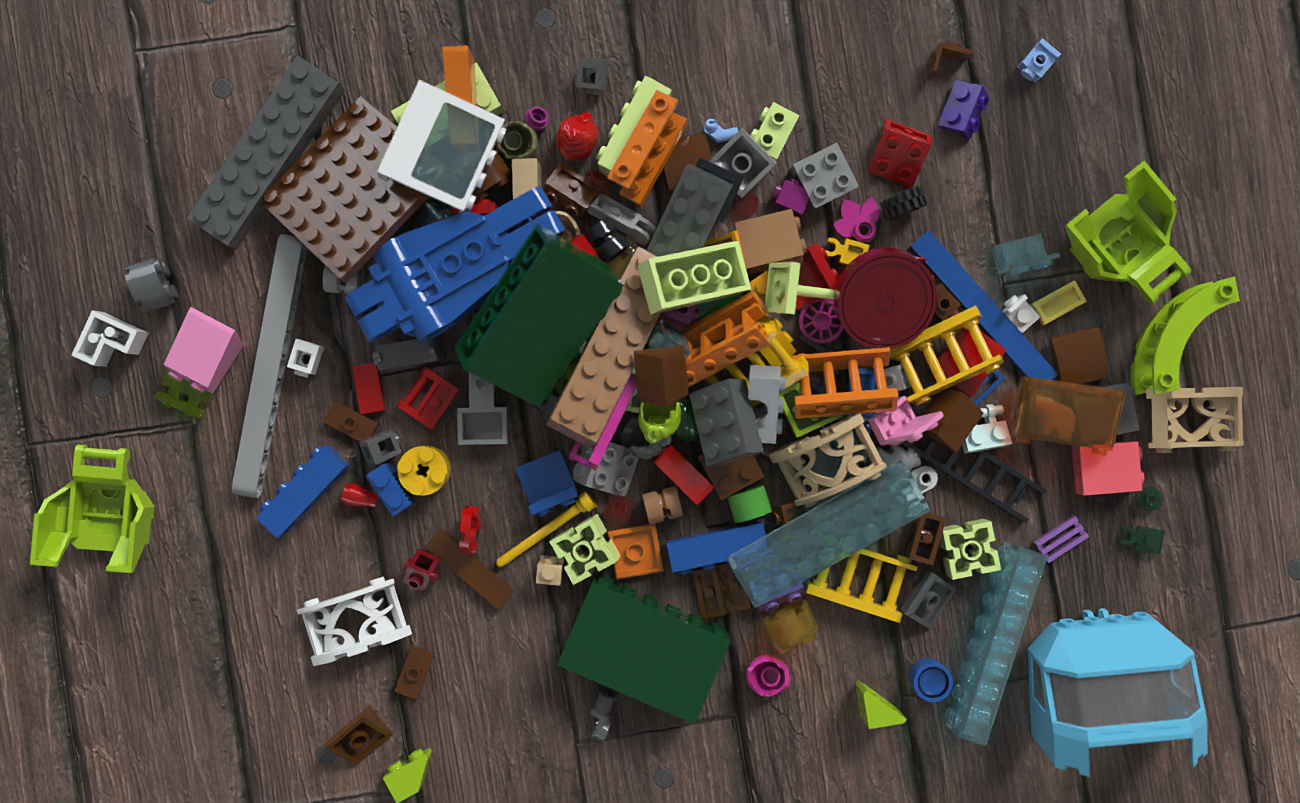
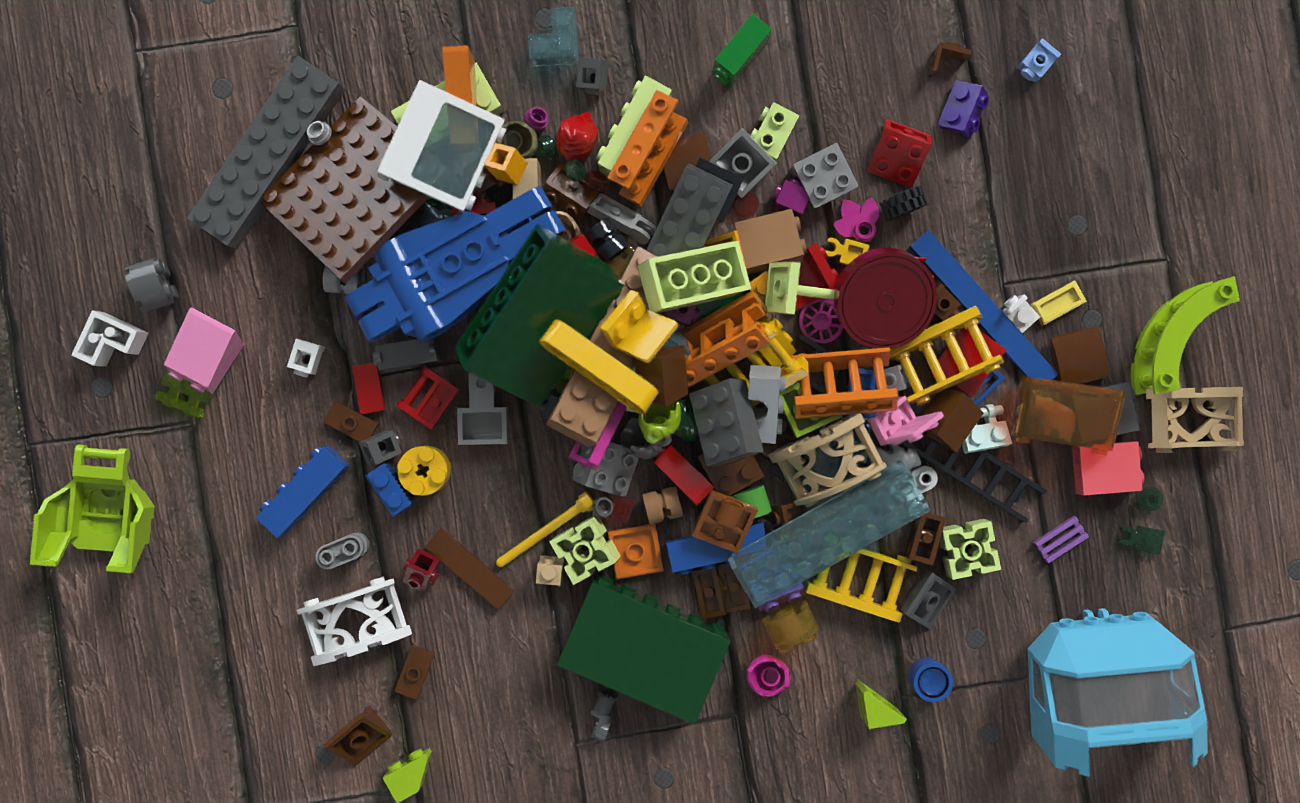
(269, 367): light grey beam -> none
(318, 132): none -> light grey plate
(342, 550): none -> light grey brick
(358, 496): red cone -> none
(469, 527): red plate -> none
(505, 163): none -> light orange brick
(546, 147): none -> clear green plate
(547, 483): blue bracket -> none
(561, 45): none -> clear light blue brick
(576, 170): none -> clear green plate
(599, 367): none -> yellow beam
(603, 501): none -> dark grey hinge
(637, 329): none -> yellow bracket
(717, 133): light blue arm -> none
(724, 521): none -> dark orange plate
(741, 51): none -> green brick
(994, 643): clear light blue brick -> none
(1020, 254): clear light blue bracket -> none
(1130, 236): lime piece -> none

